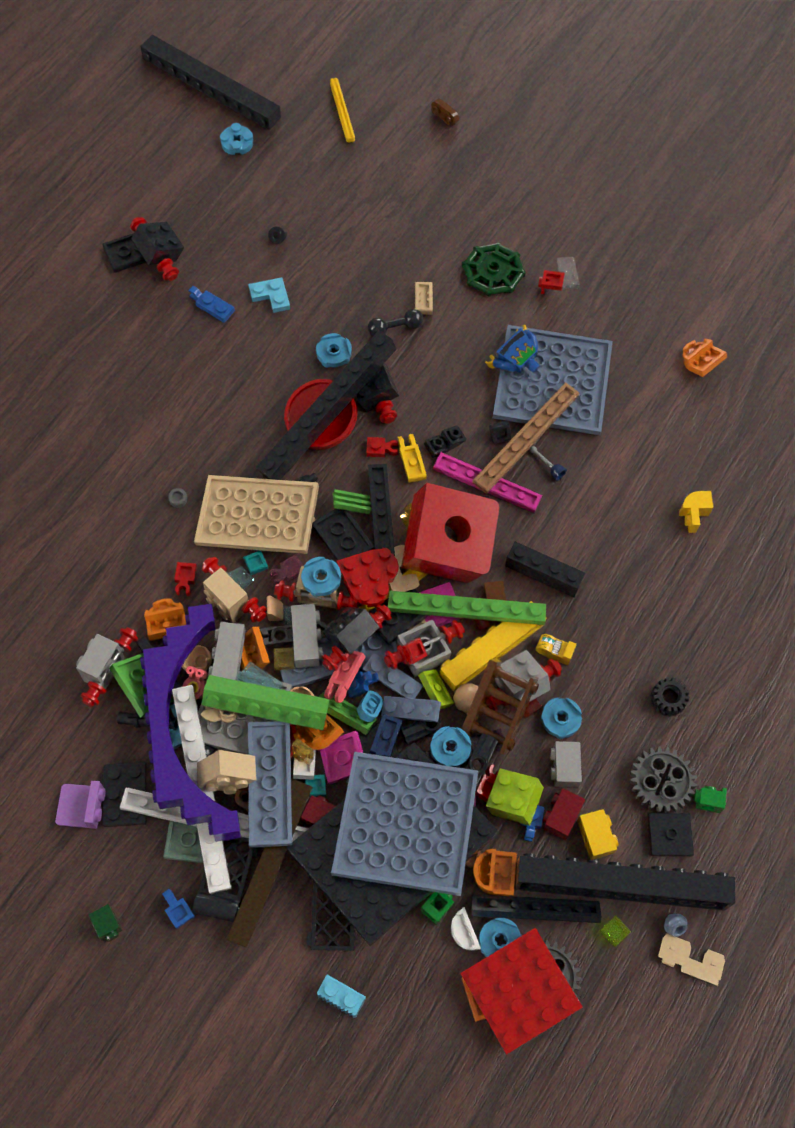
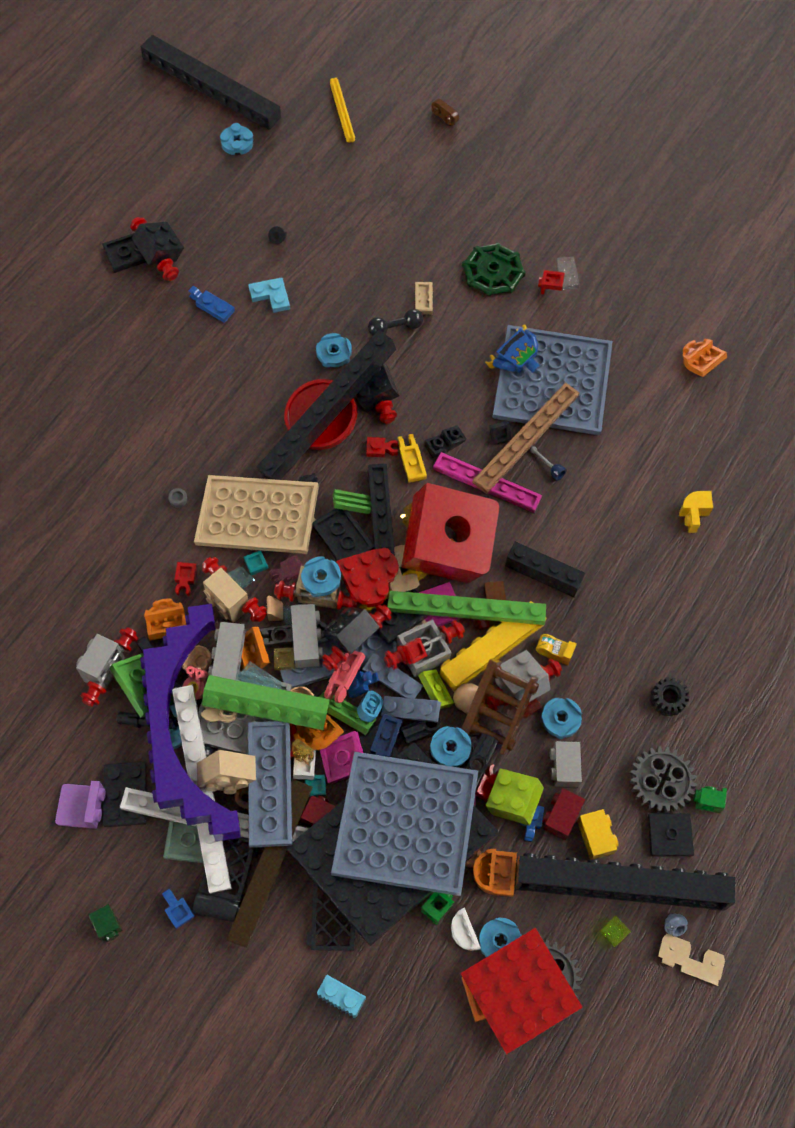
(536, 908): black plate -> none

